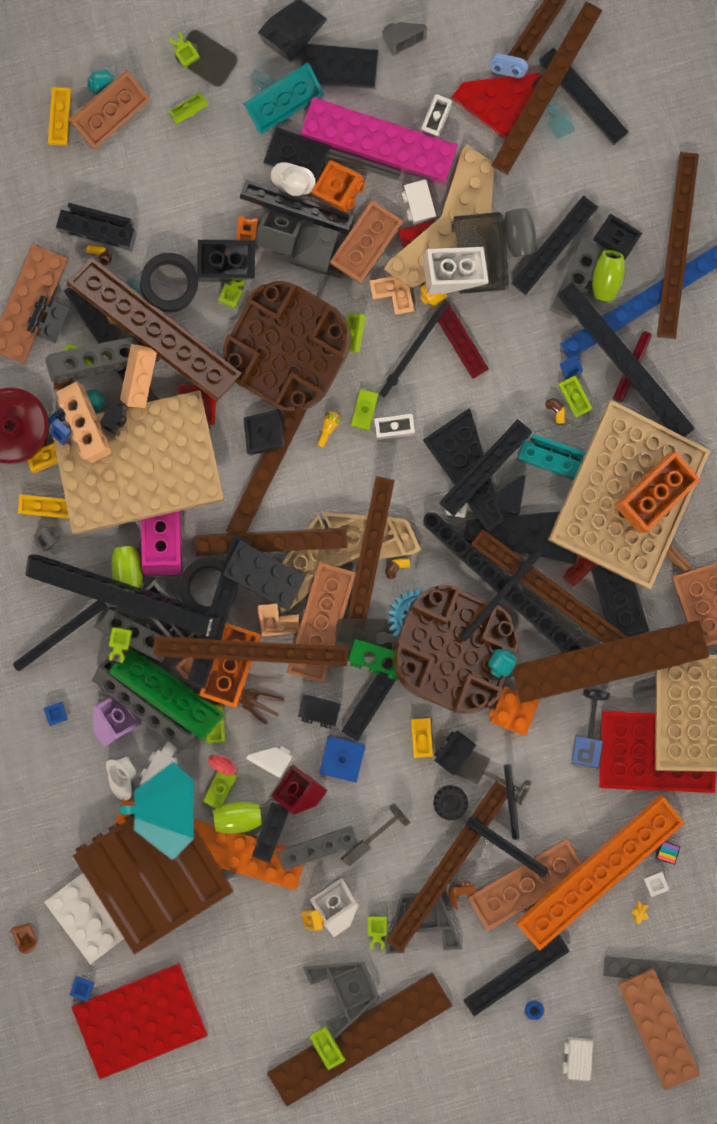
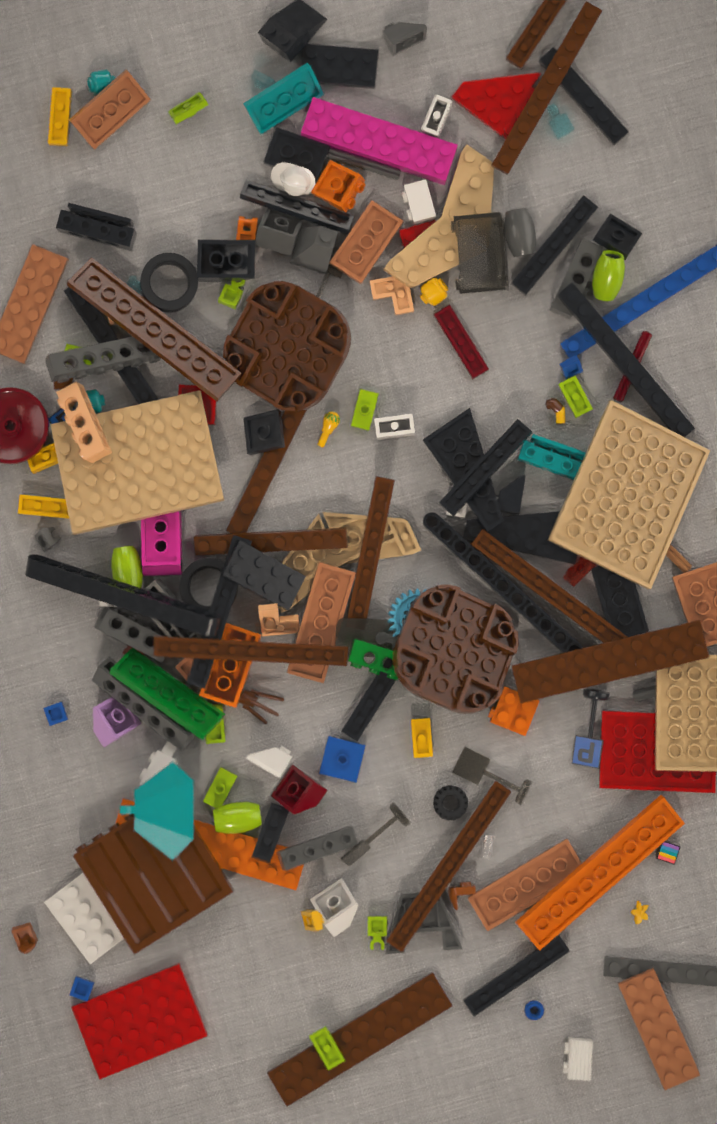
(52, 322): black plate -> none
(59, 635): black axle -> none
(60, 432): blue plate -> none
(102, 253): arm -> none
(114, 418): black brick -> none
(120, 640): lime plate -> none
(120, 777): white piece -> none
(138, 376): light nougat brick -> none
(185, 51): lime plate -> none
(215, 60): clear smoke piece -> none
(222, 764): coral gear -> none
(319, 710): black slope -> none
(352, 988): dark grey wing -> none
(356, 324): lime plate -> none
(393, 379): black bar -> none
(395, 565): arm -> none
(454, 269): white slope -> none
(454, 752): black bracket -> none
(502, 662): teal head -> none
(506, 846): black axle -> none
(509, 65): light blue plate -> none
(511, 801): black piece -> none
(525, 567): black bar -> none
(656, 884): white plate -> none
(657, 492): orange brick -> none
(677, 245): reddish brown plate -> none

